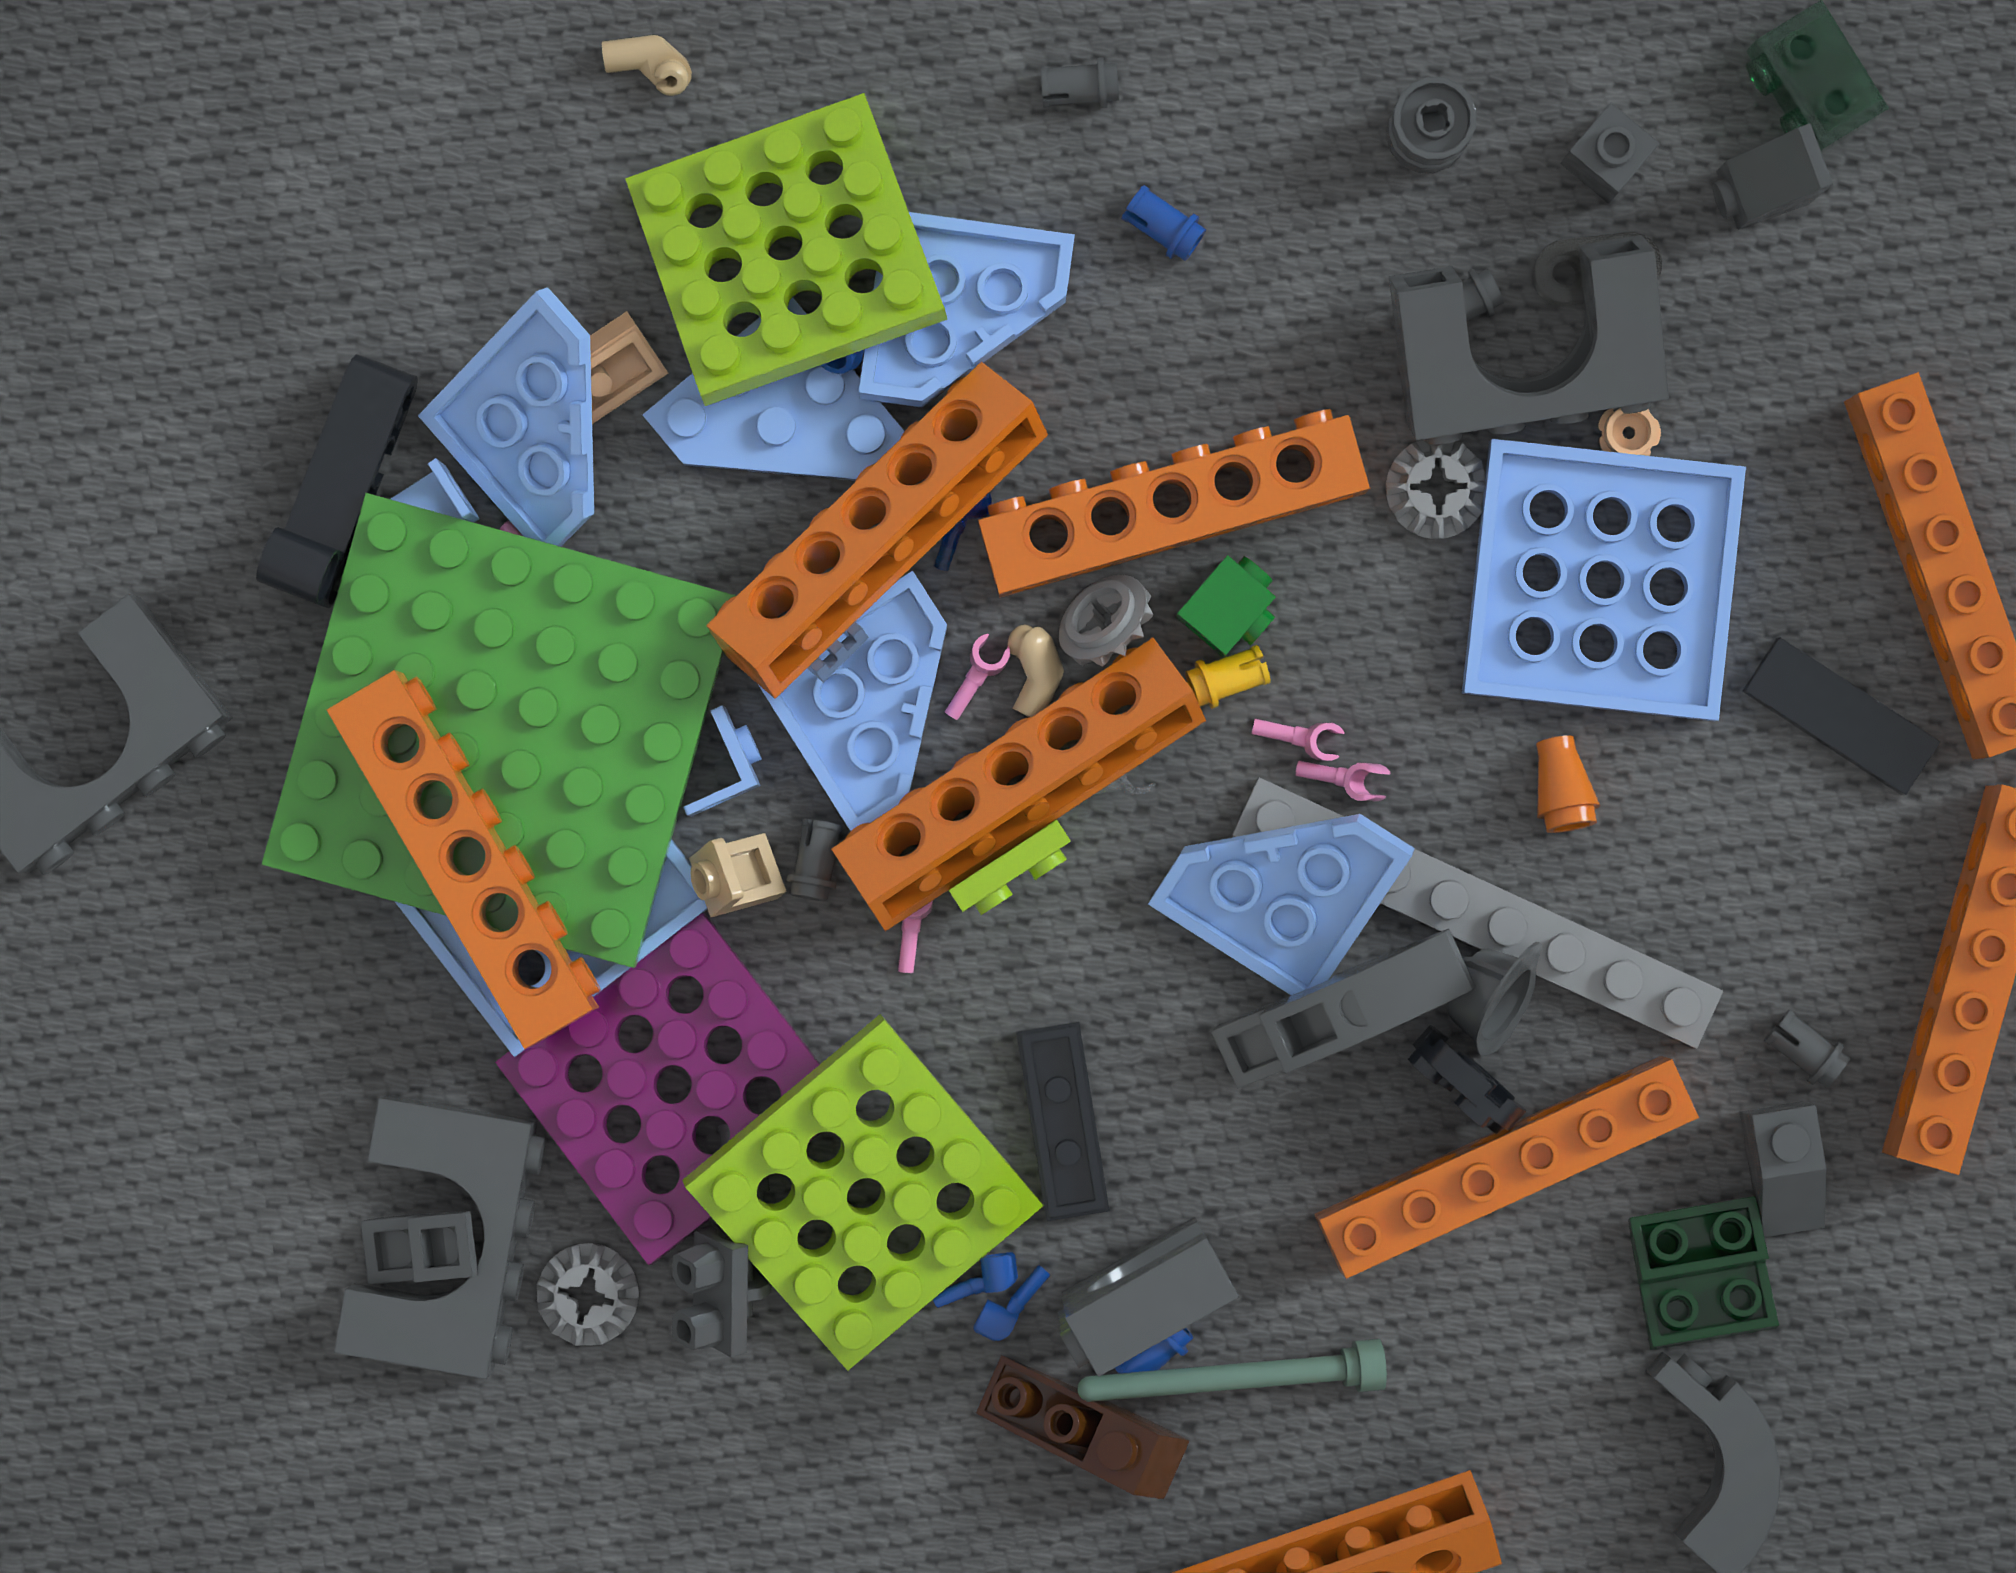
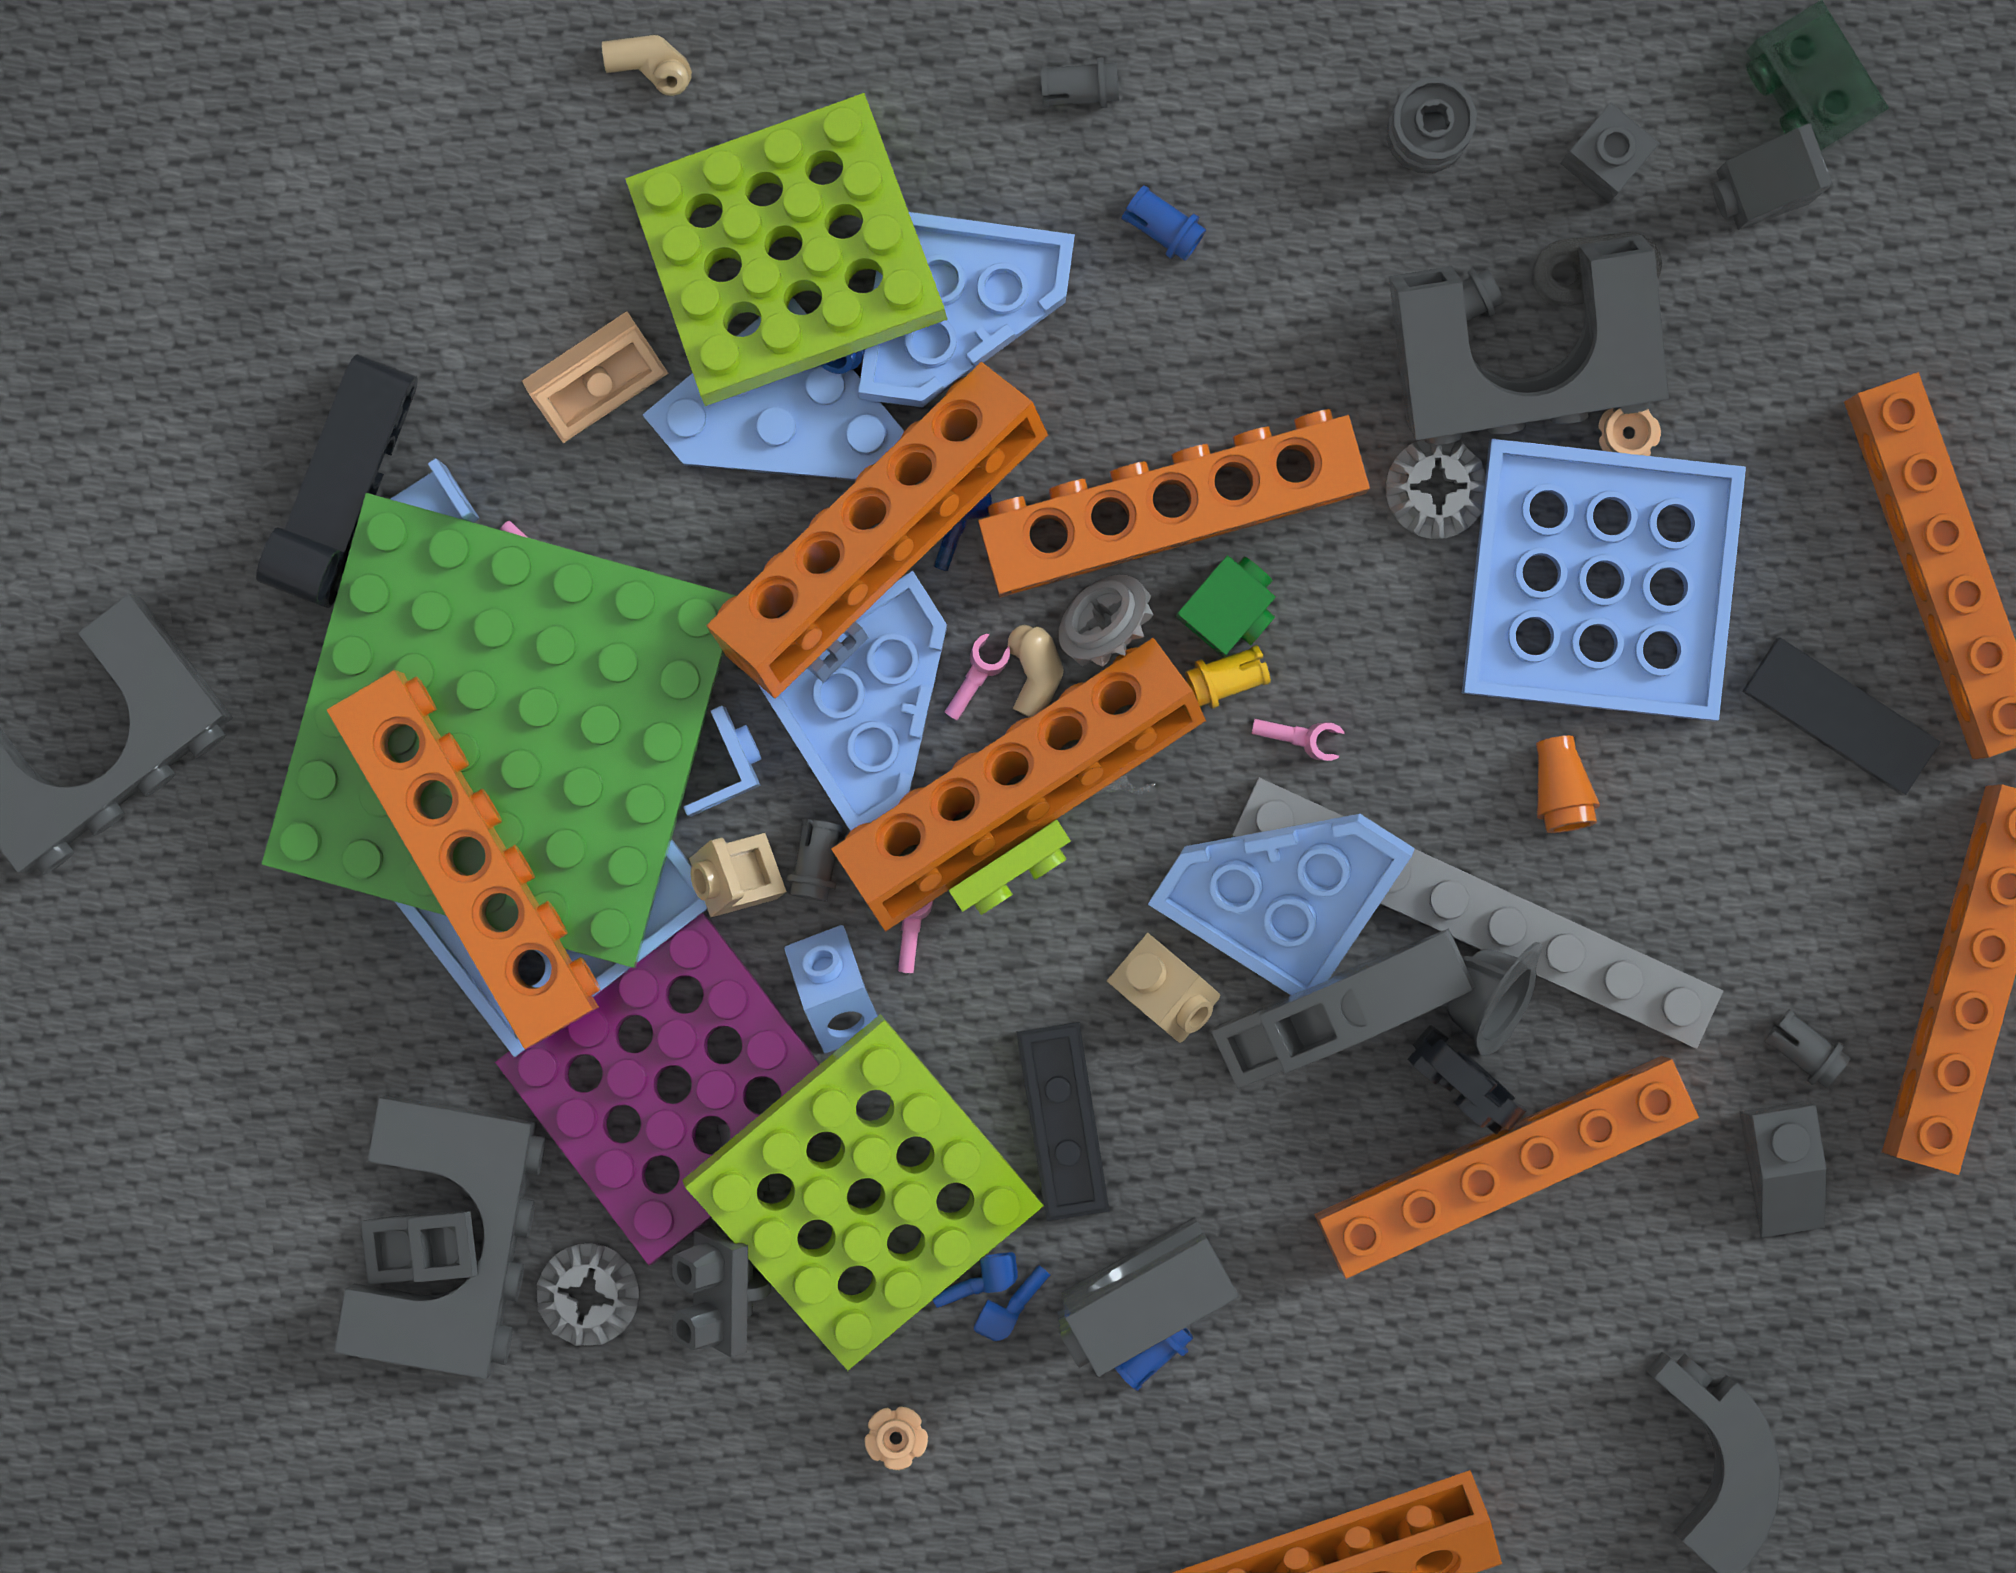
(525, 420): light blue plate -> none
(829, 984): none -> light blue bracket
(913, 1441): none -> light nougat plate
(1088, 1434): reddish brown slope -> none
(1165, 988): none -> tan bracket
(1349, 778): bright pink hand -> none
(1357, 1366): sand green piece -> none
(1703, 1272): dark green slope -> none

